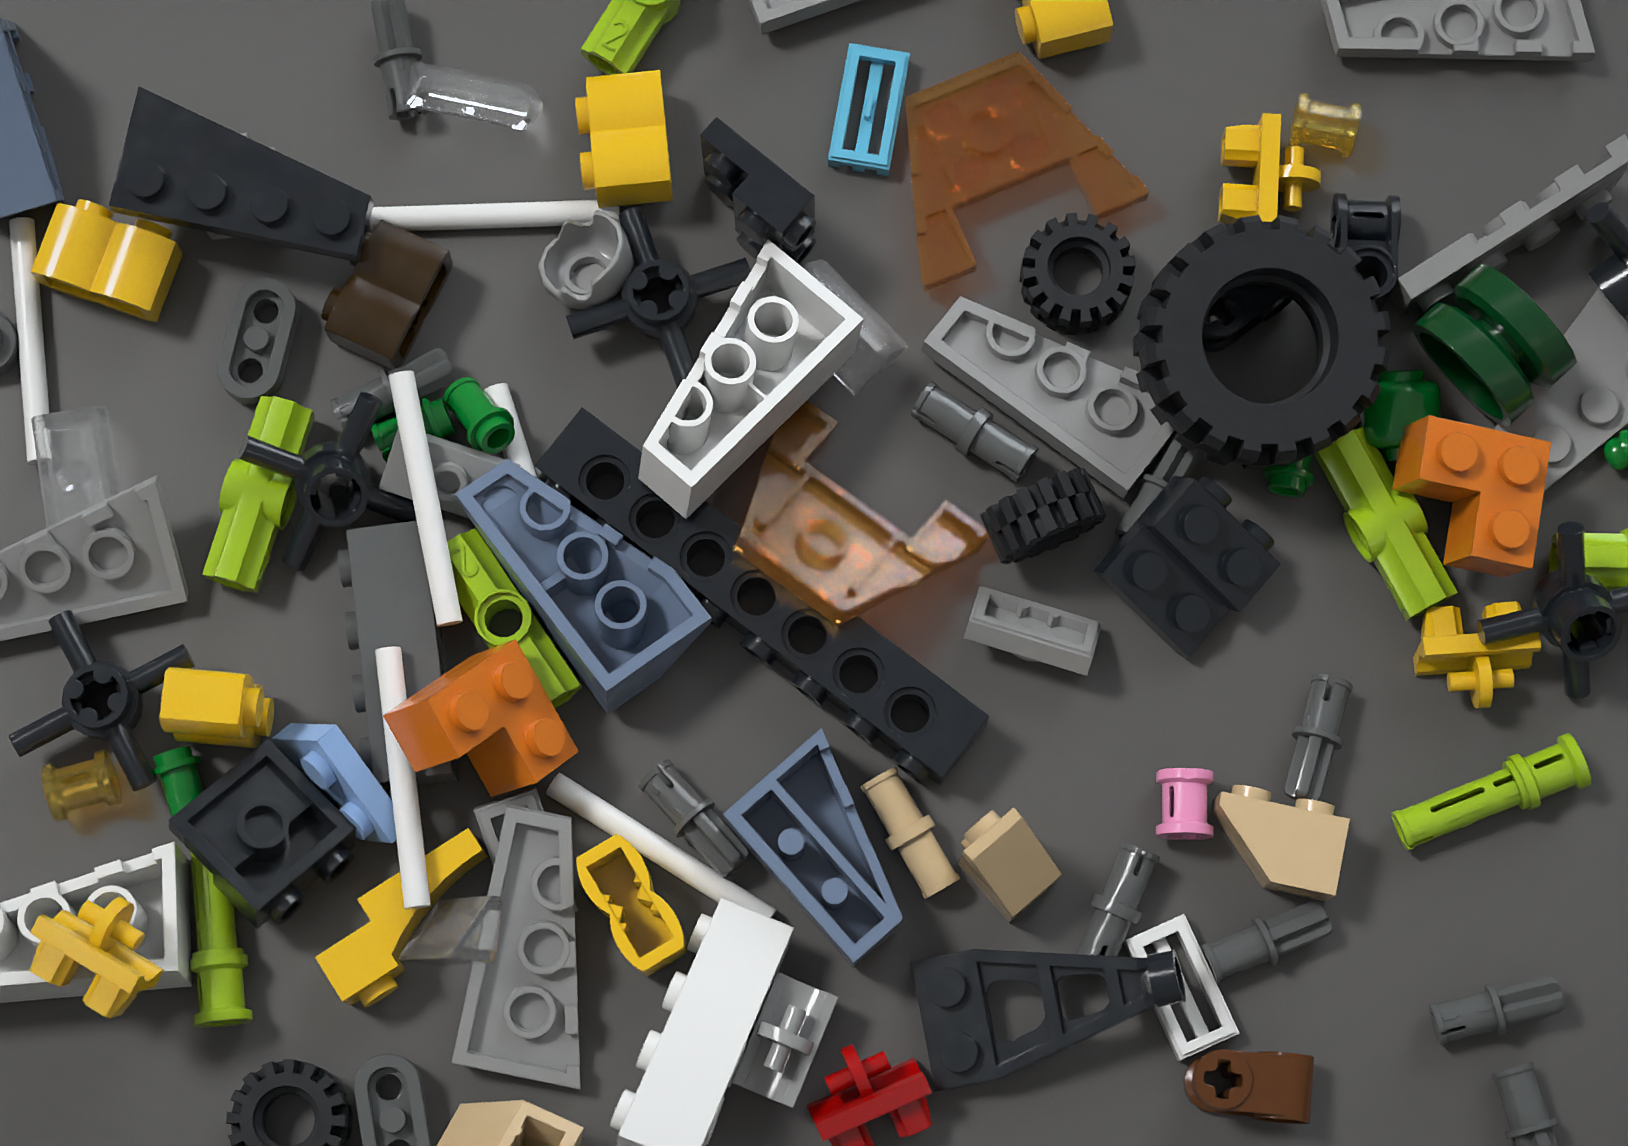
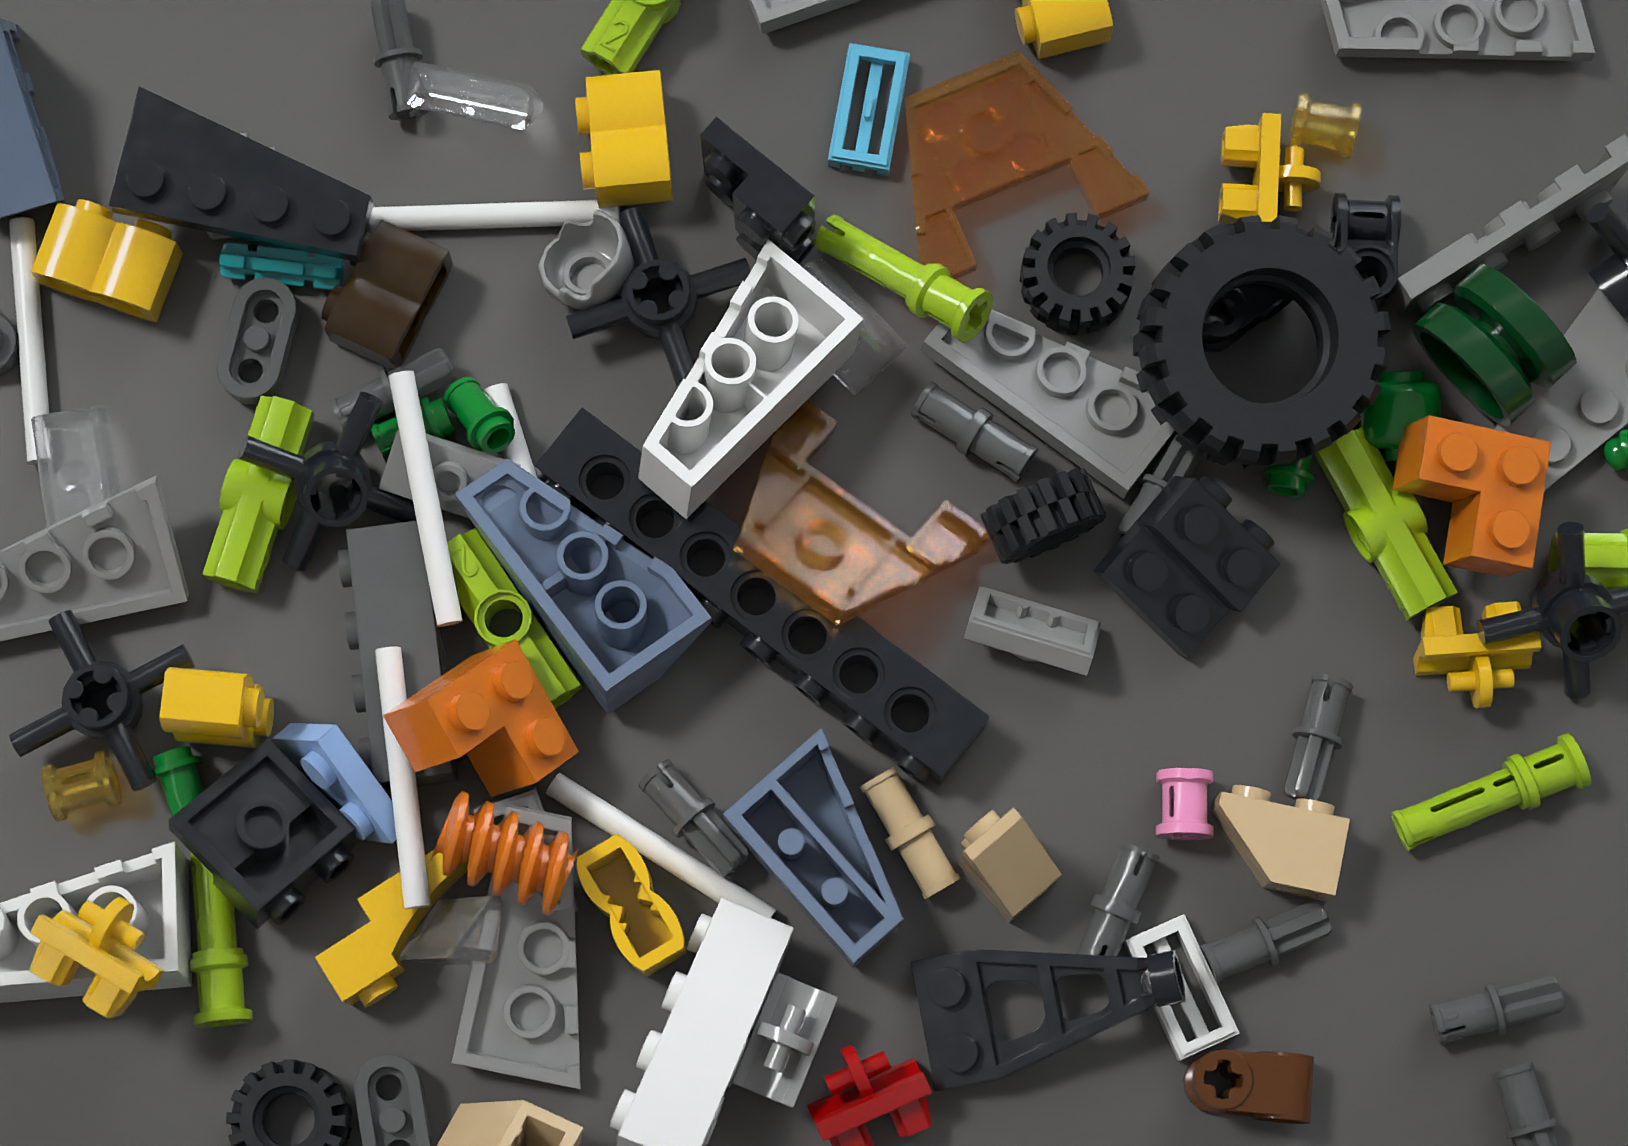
(280, 263): none -> teal axle
(505, 853): none -> orange piece
(926, 288): none -> lime pin

